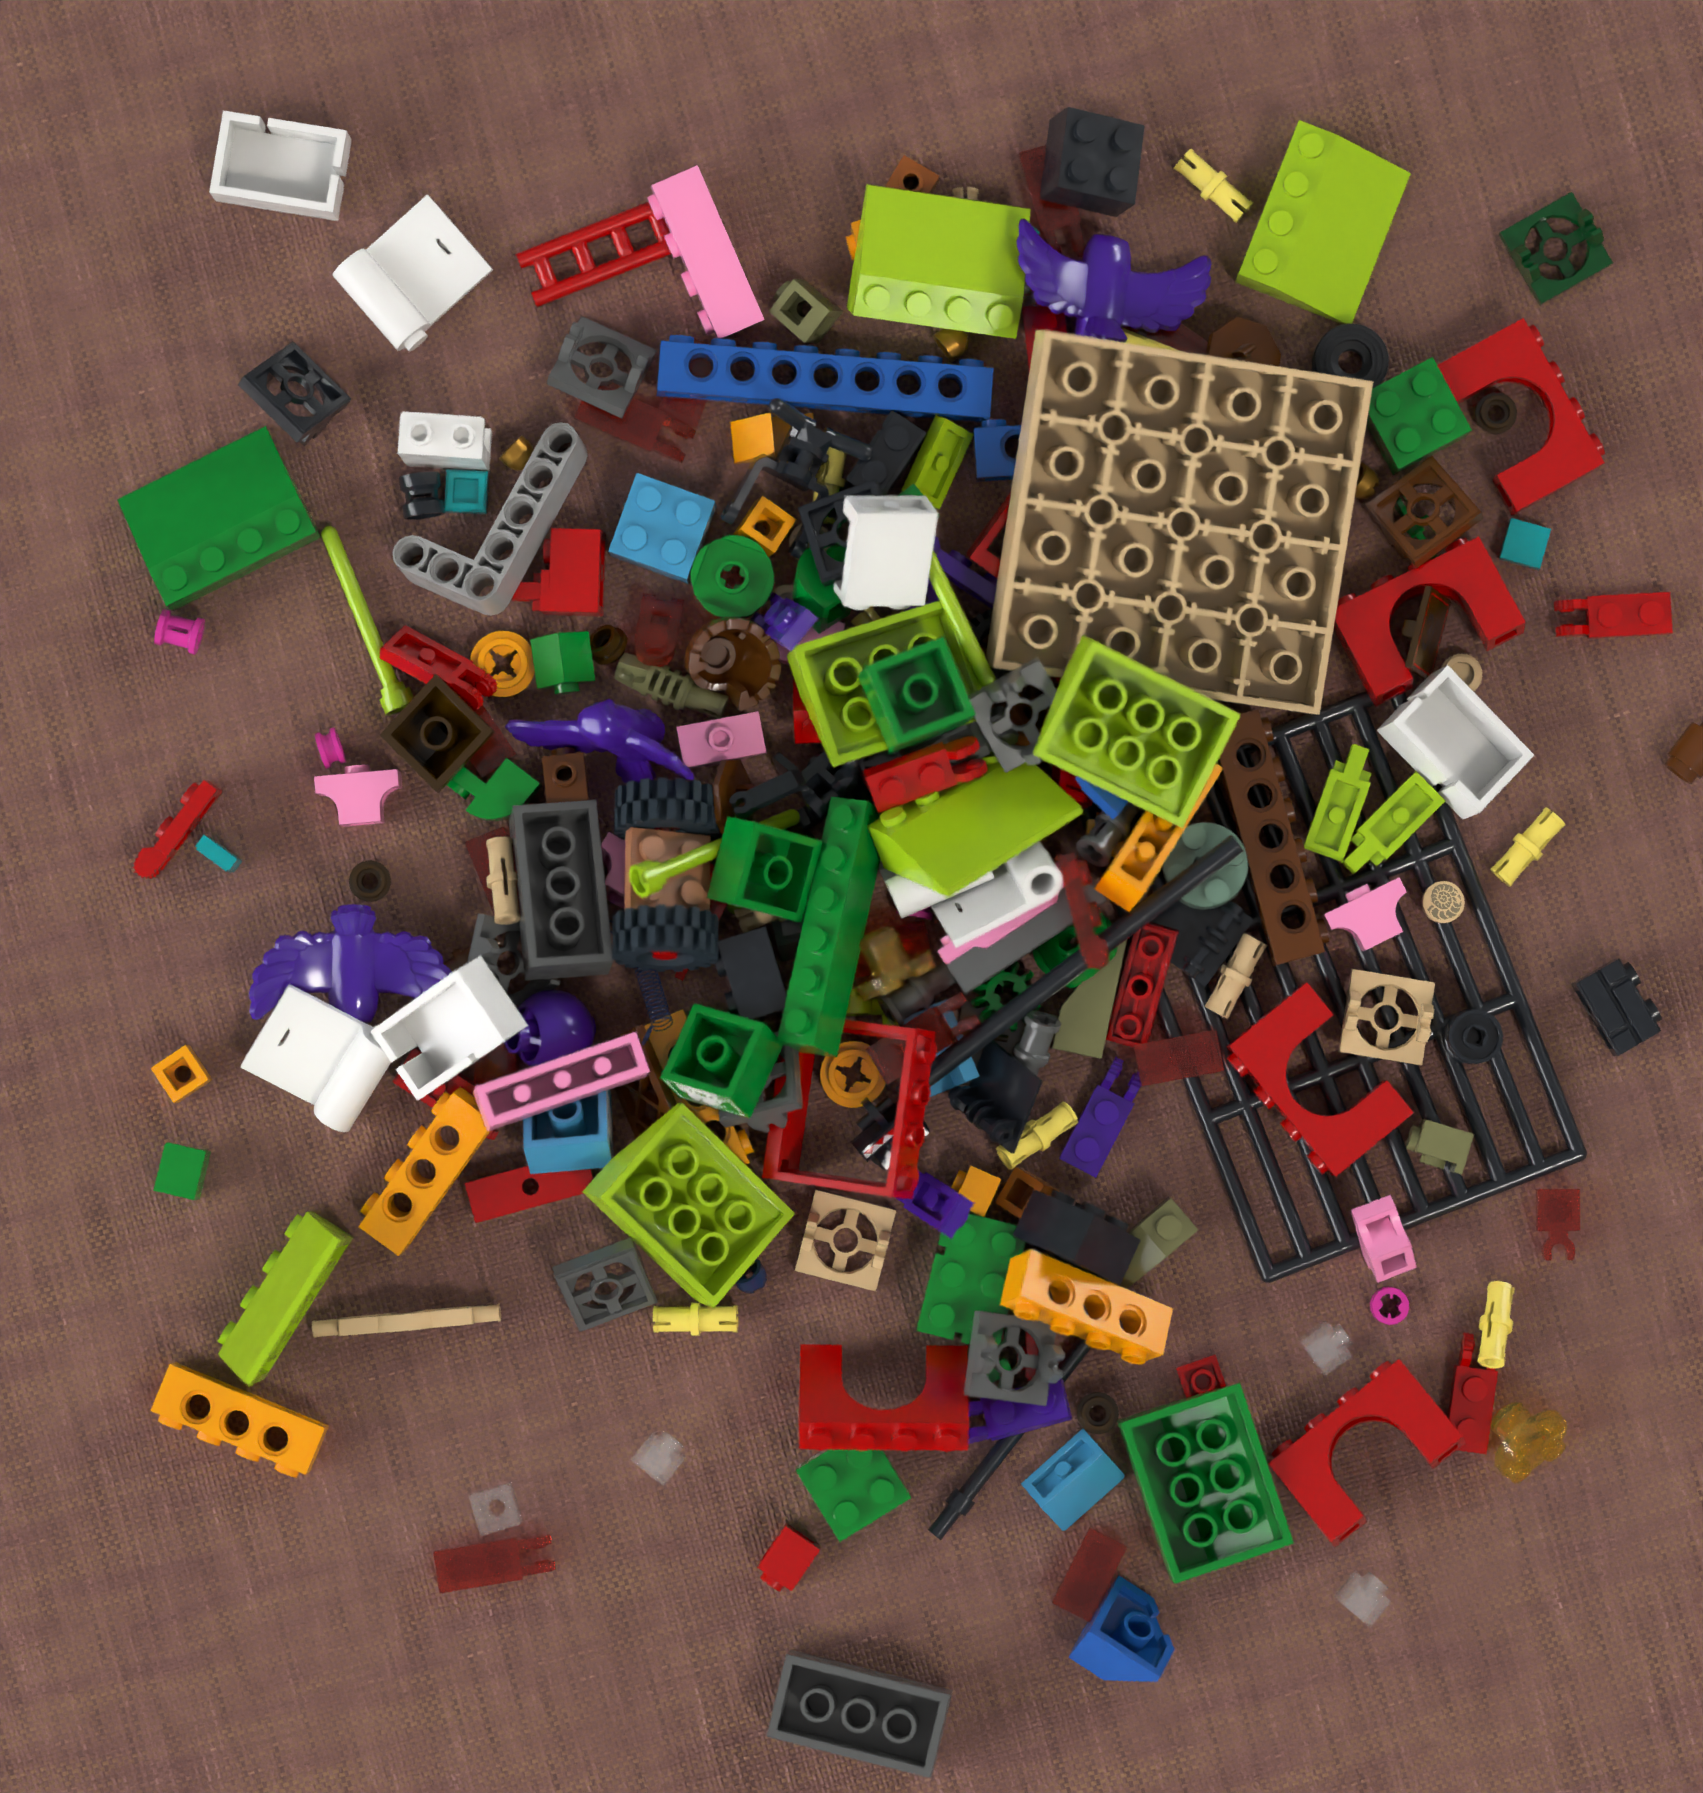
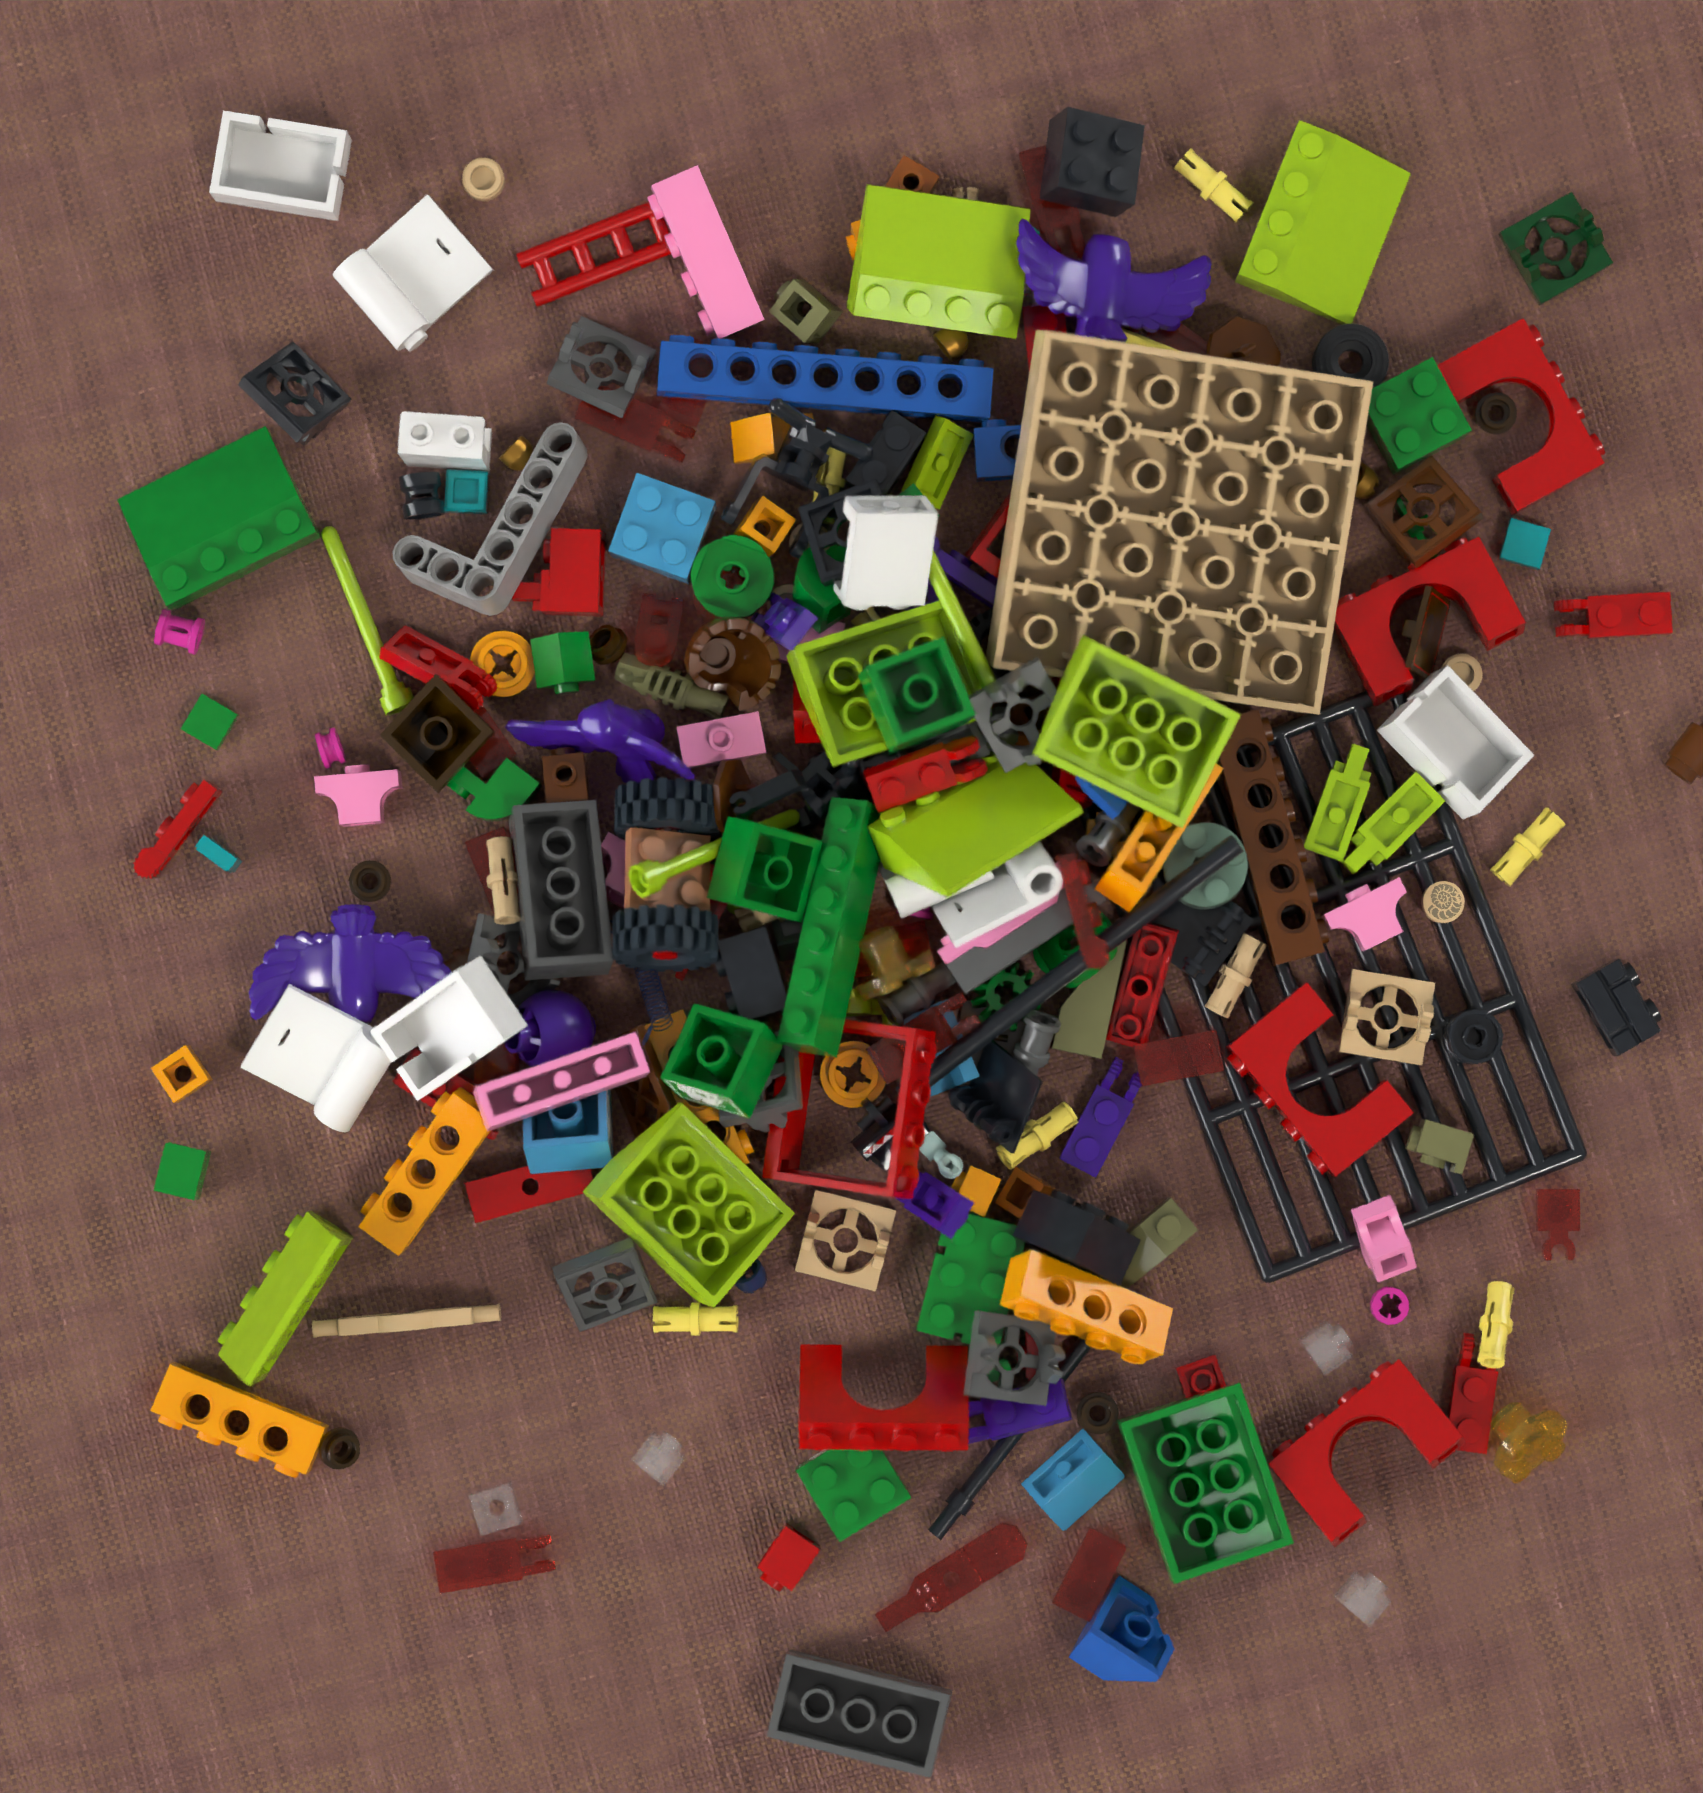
(209, 722): none -> green tile
(347, 1455): none -> dark brown plate
(483, 179): none -> tan tile
(948, 1163): none -> light aqua arm
(973, 1563): none -> clear red piece

